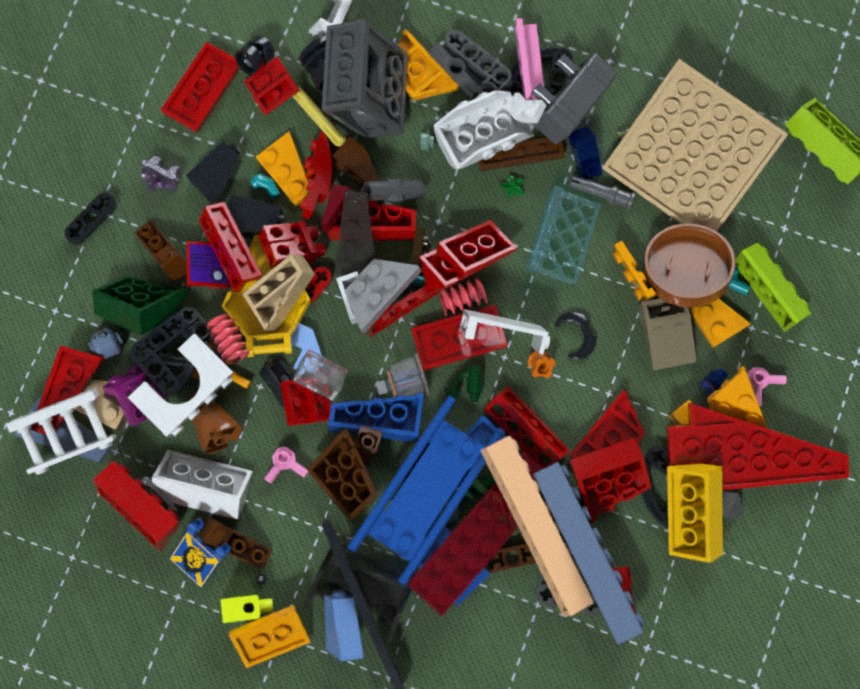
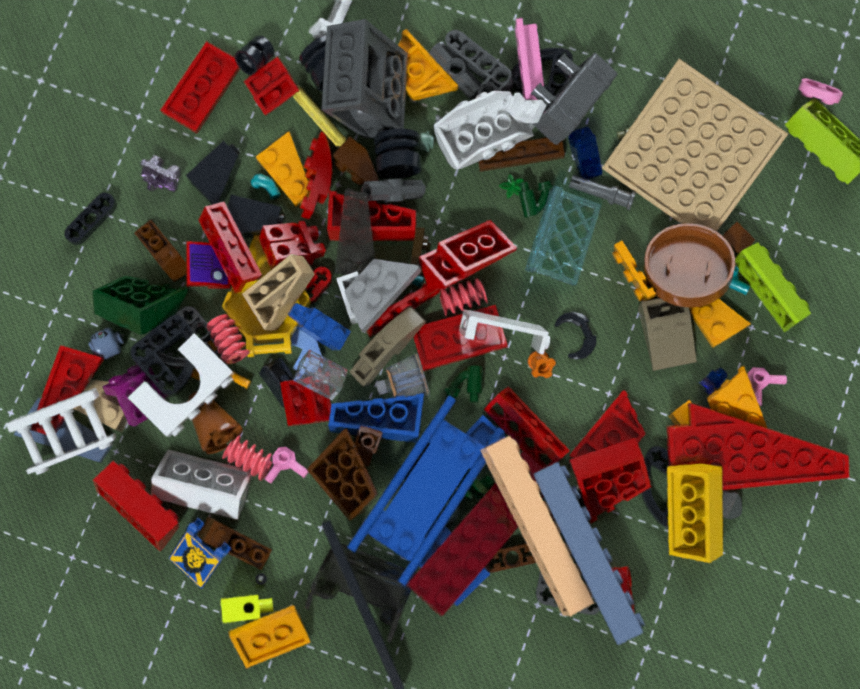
(147, 481): dark grey hinge -> none
(248, 458): none -> coral piece
(319, 326): none -> blue hinge
(334, 207): dark red slope -> none
(342, 626): medium blue slope -> none
(385, 344): none -> dark tan slope
(397, 153): none -> black wheel
(528, 201): none -> dark green plant
(738, 238): none -> reddish brown panel
(827, 94): none -> bright pink plate

